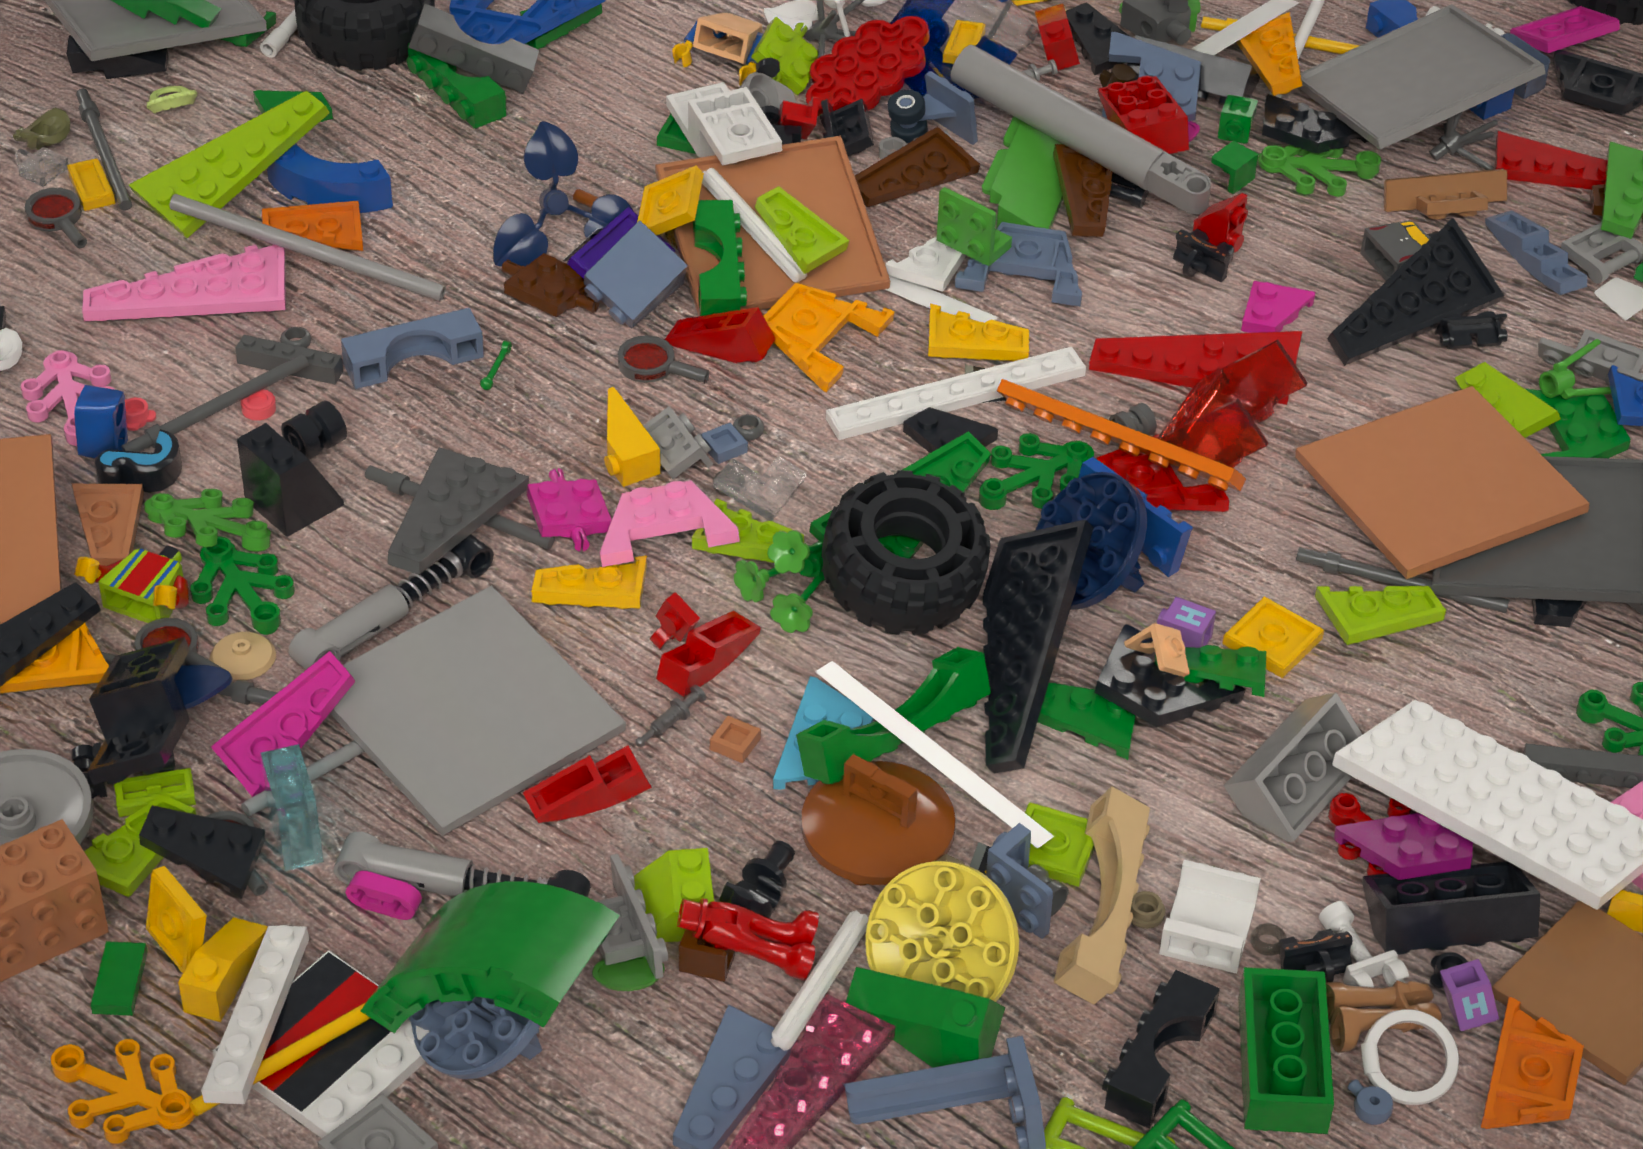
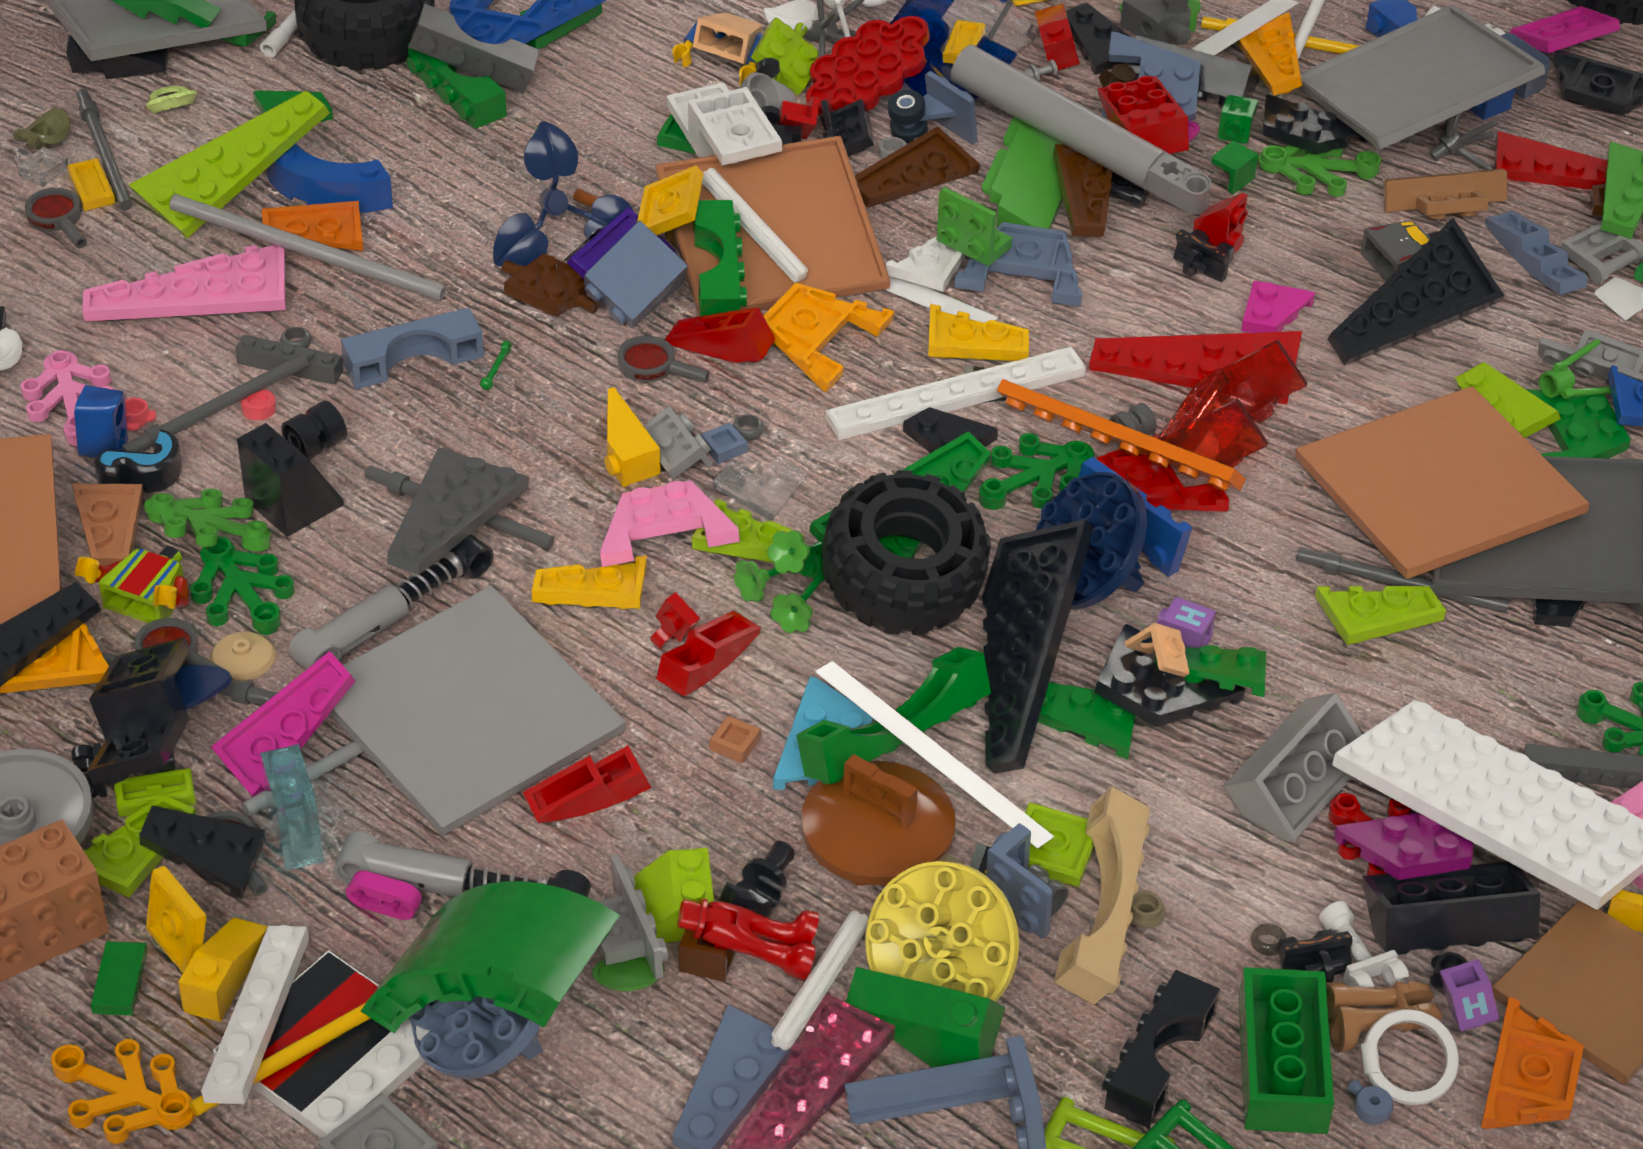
(568, 508): dark pink plate -> none
(678, 710): flat silver piece -> none
(800, 230): lime wing -> none
(1210, 916): white panel -> none
(1278, 632): yellow tile -> none
(1457, 330): black hinge -> none

